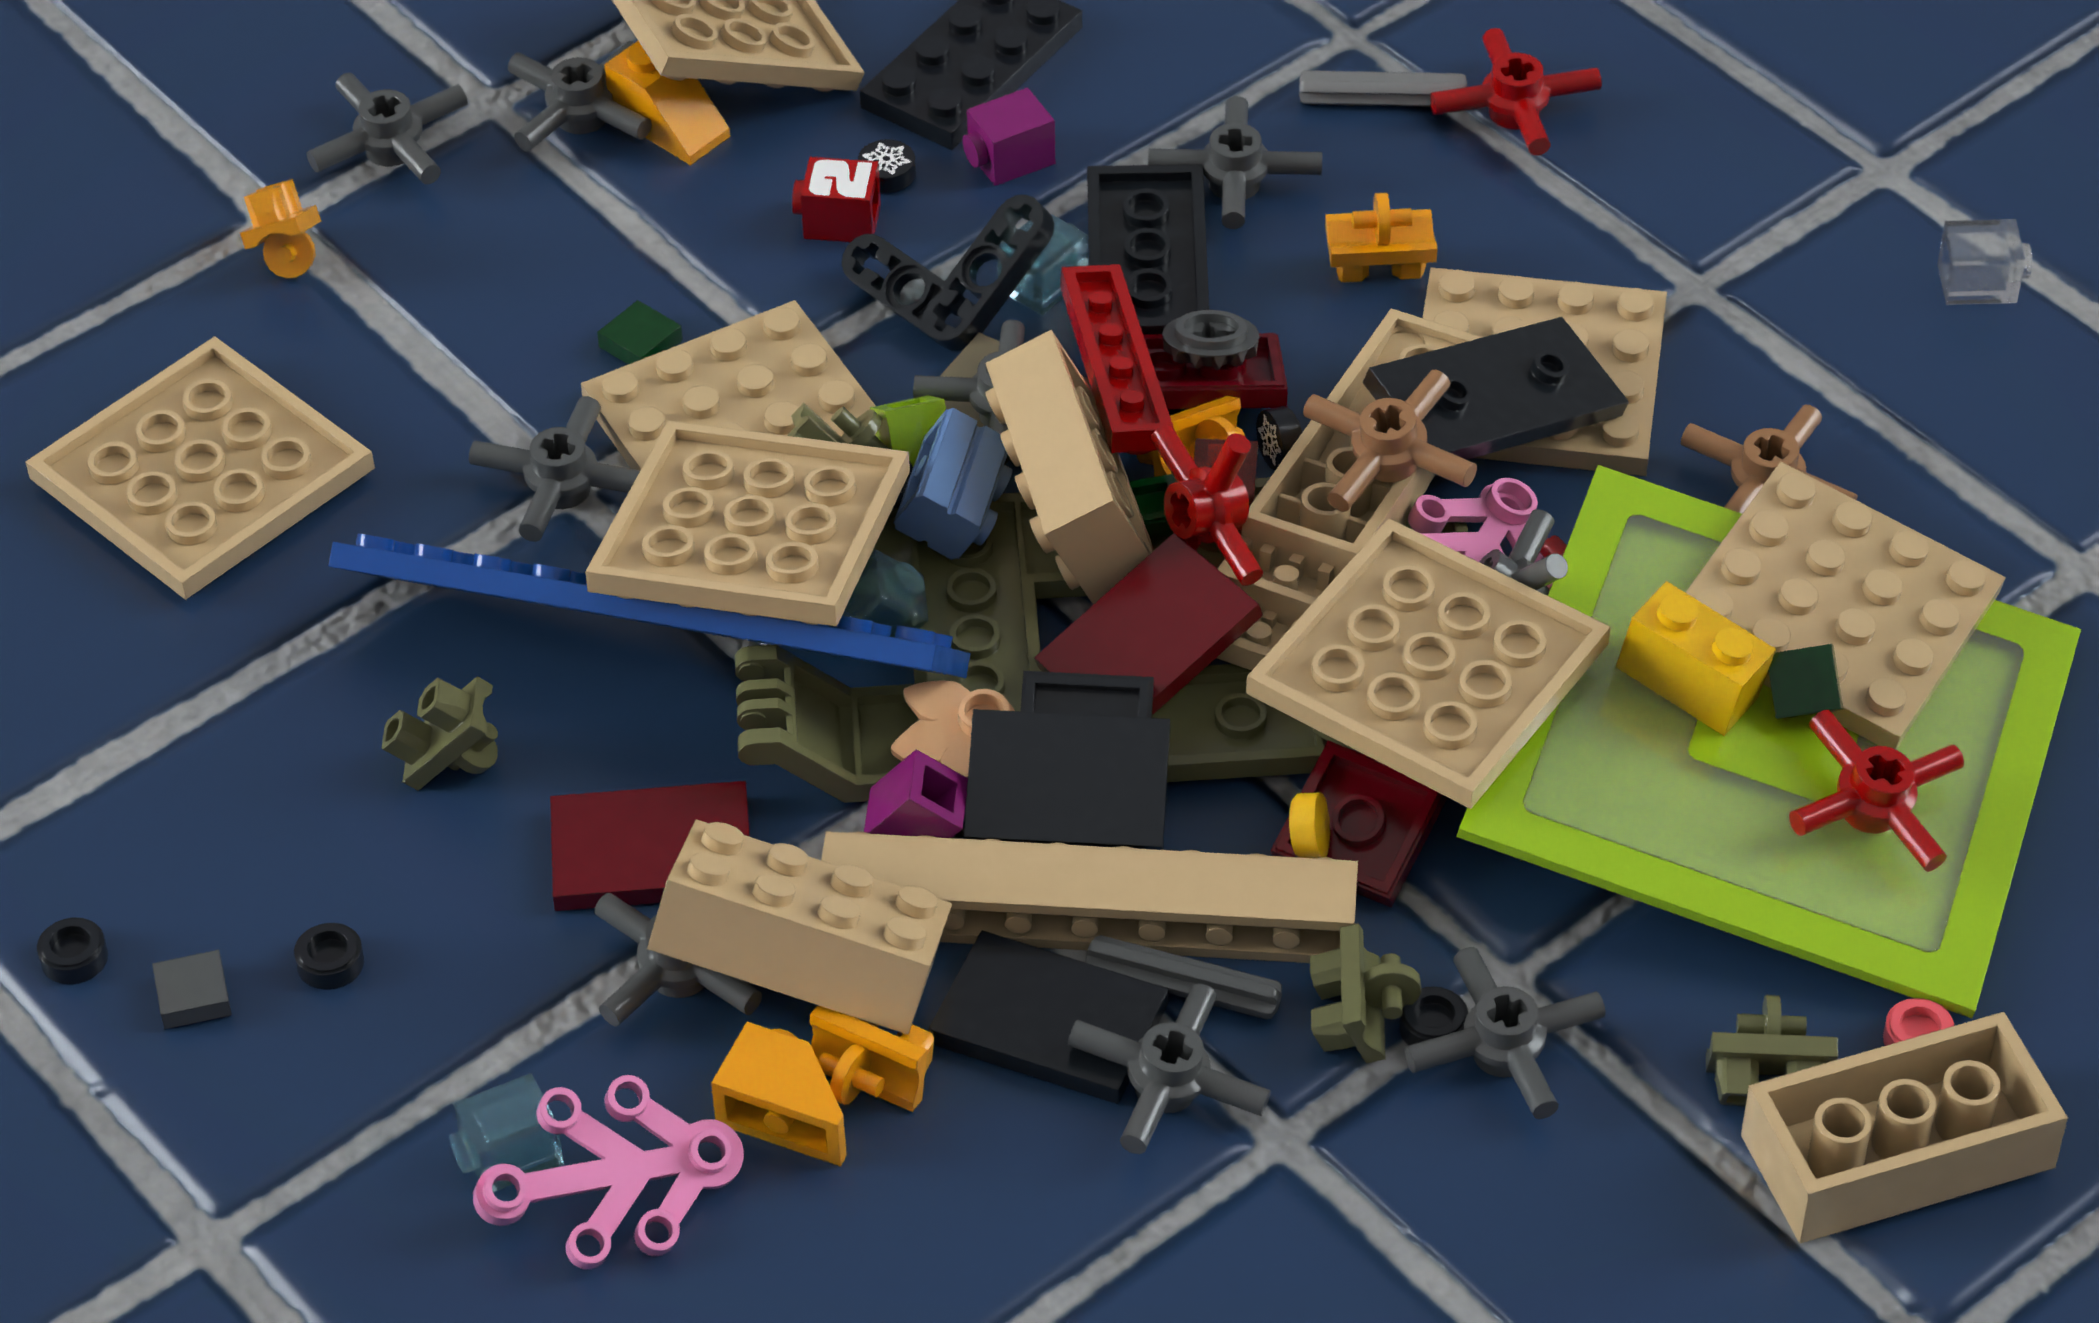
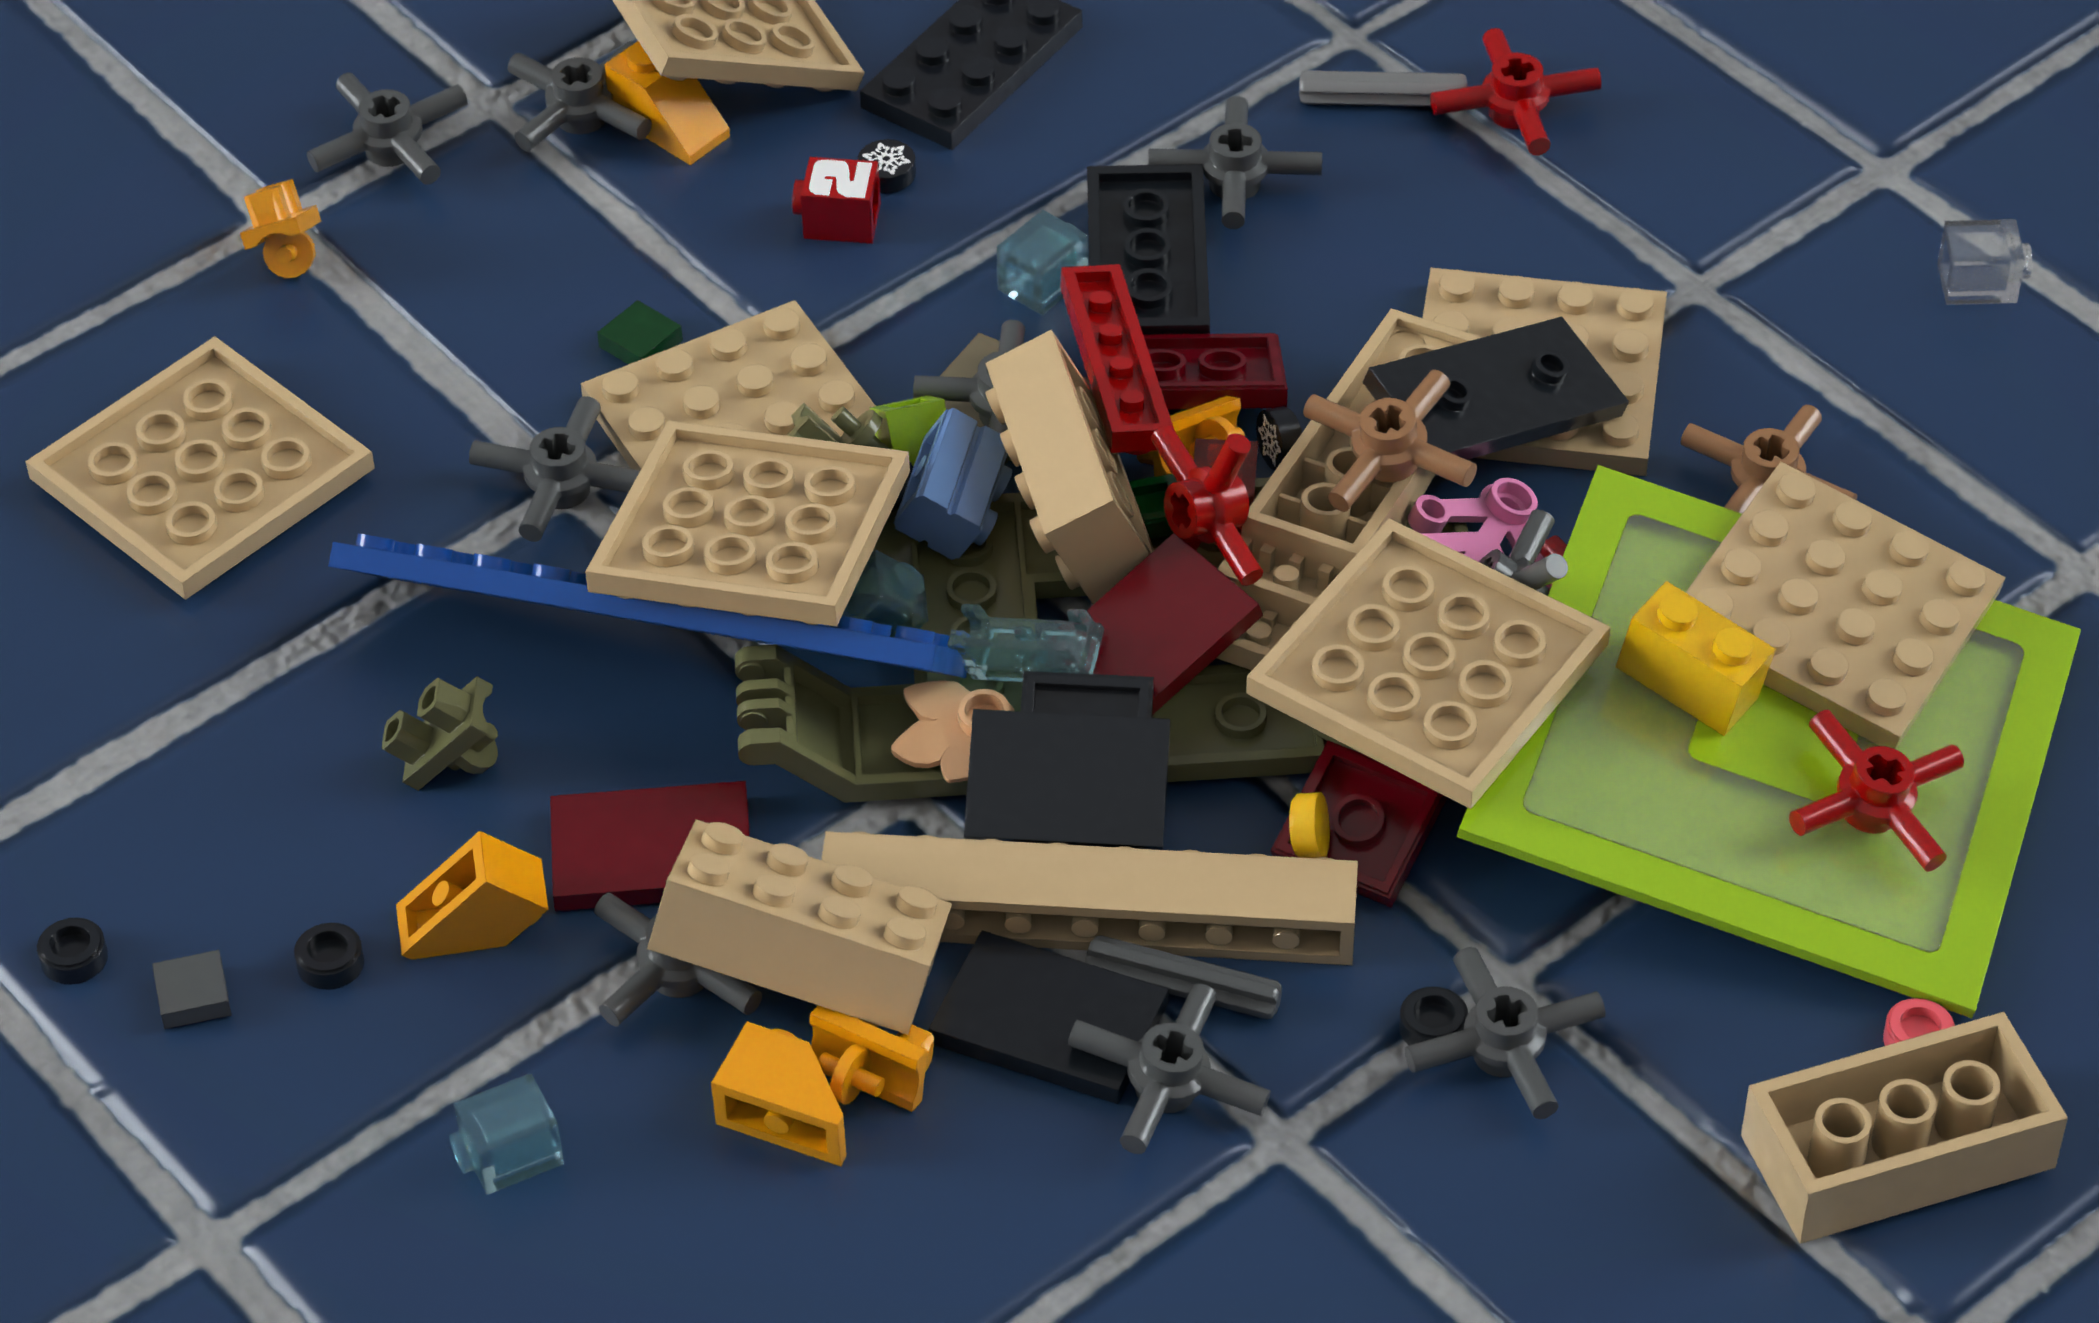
(473, 900): none -> light orange slope
(621, 1168): bright pink plant -> none
(917, 799): magenta brick -> none
(946, 296): black beam -> none
(1008, 646): none -> clear light blue hinge
(1010, 136): magenta brick -> none
(1210, 339): dark grey gear -> none
(1368, 992): olive hips -> none
(1380, 238): light orange hips -> none
(1764, 1046): olive hips -> none
(1805, 681): dark green tile -> none

